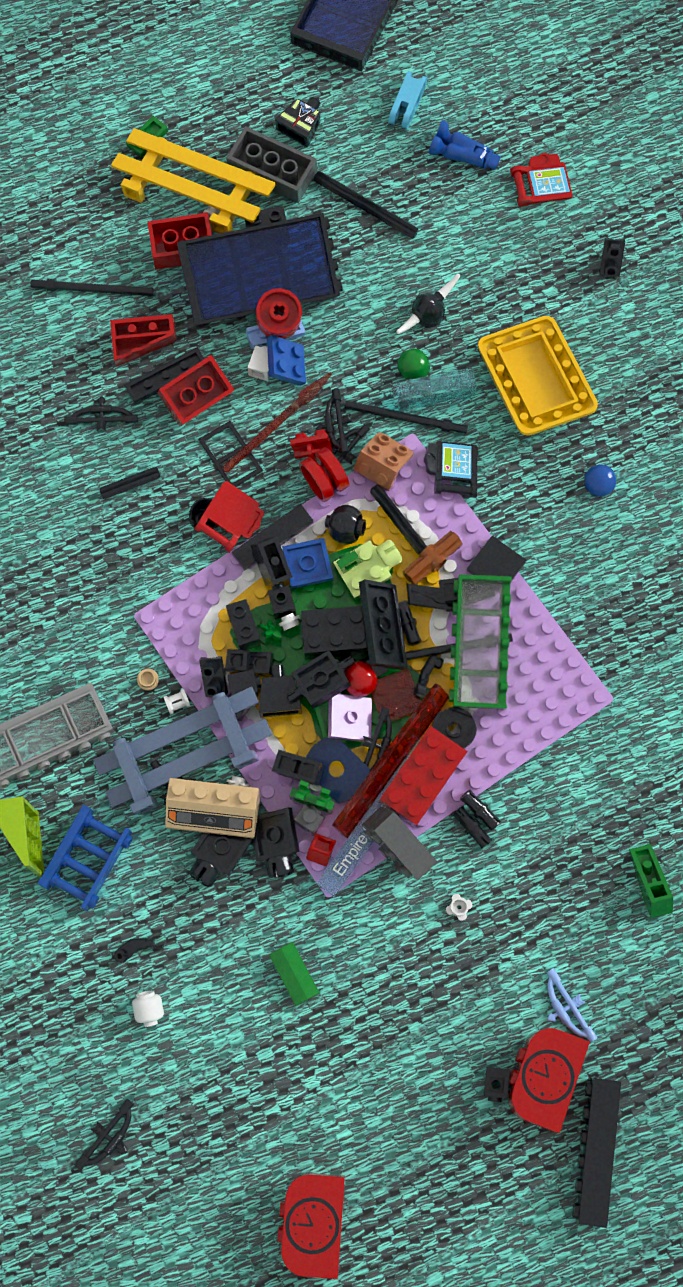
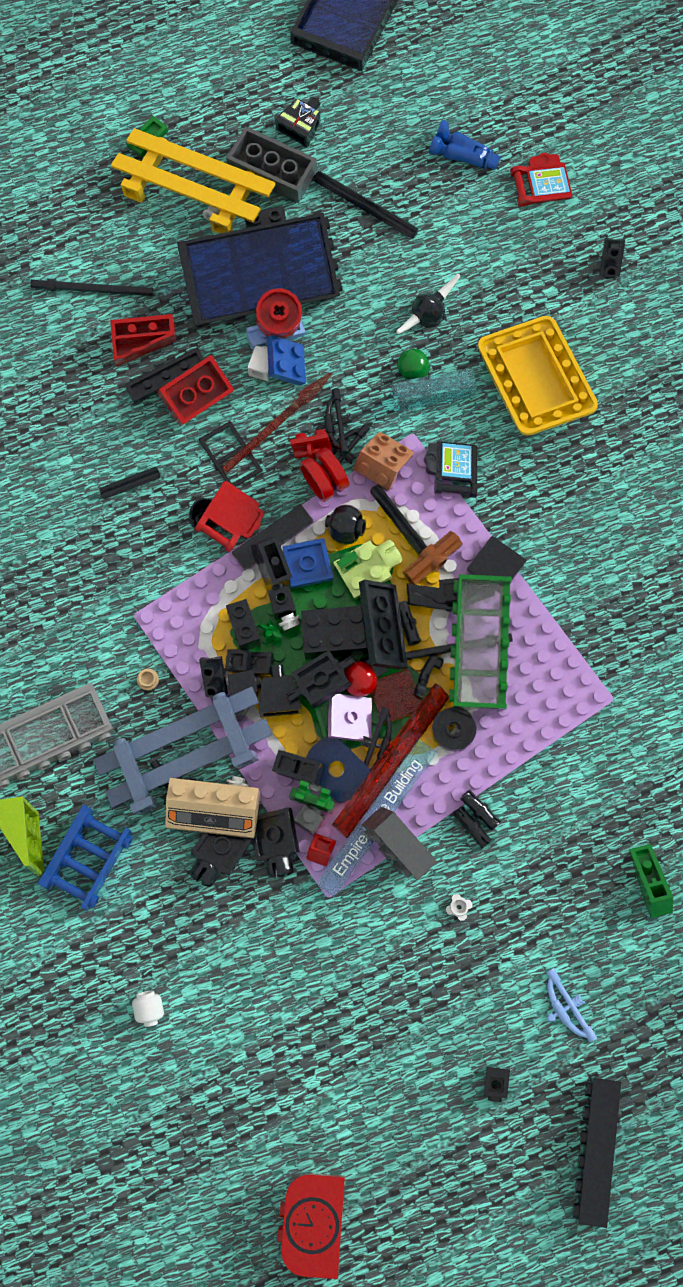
(101, 421): black piece -> none
(103, 1132): black piece -> none
(132, 946): black arm -> none
(167, 232): red brick -> none
(172, 707): white bush -> none
(294, 974): green piece -> none
(407, 99): medium azure piece -> none
(422, 776): red brick -> none
(445, 425): black bar -> none
(546, 1077): red brick -> none
(600, 480): blue hair -> none

